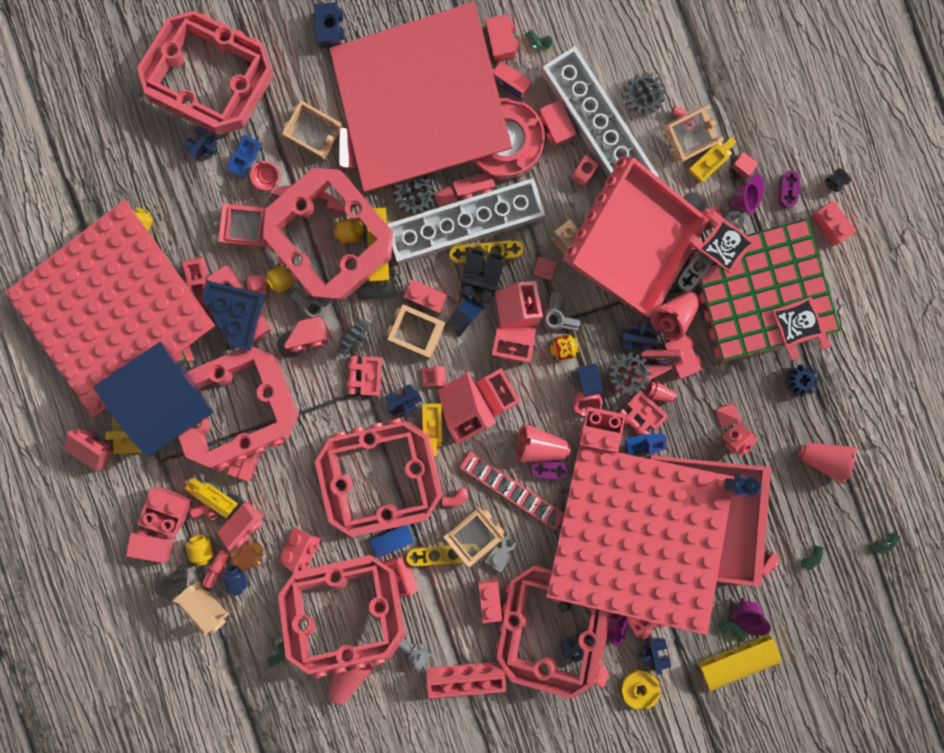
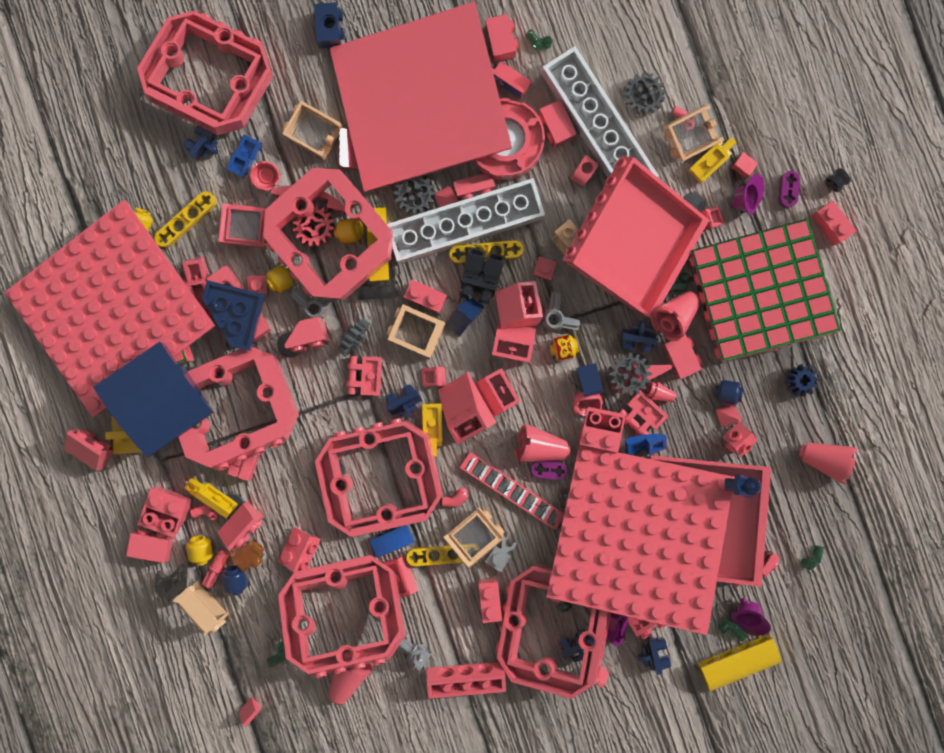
(187, 222): none -> yellow beam
(249, 711): none -> coral slope
(321, 224): none -> coral gear
(641, 700): yellow plate -> none
(663, 357): slope -> none
(700, 257): dark grey beam -> none
(725, 244): flag -> none
(729, 392): none -> dark blue head
(798, 324): flag -> none
(886, 546): clear green arm -> none

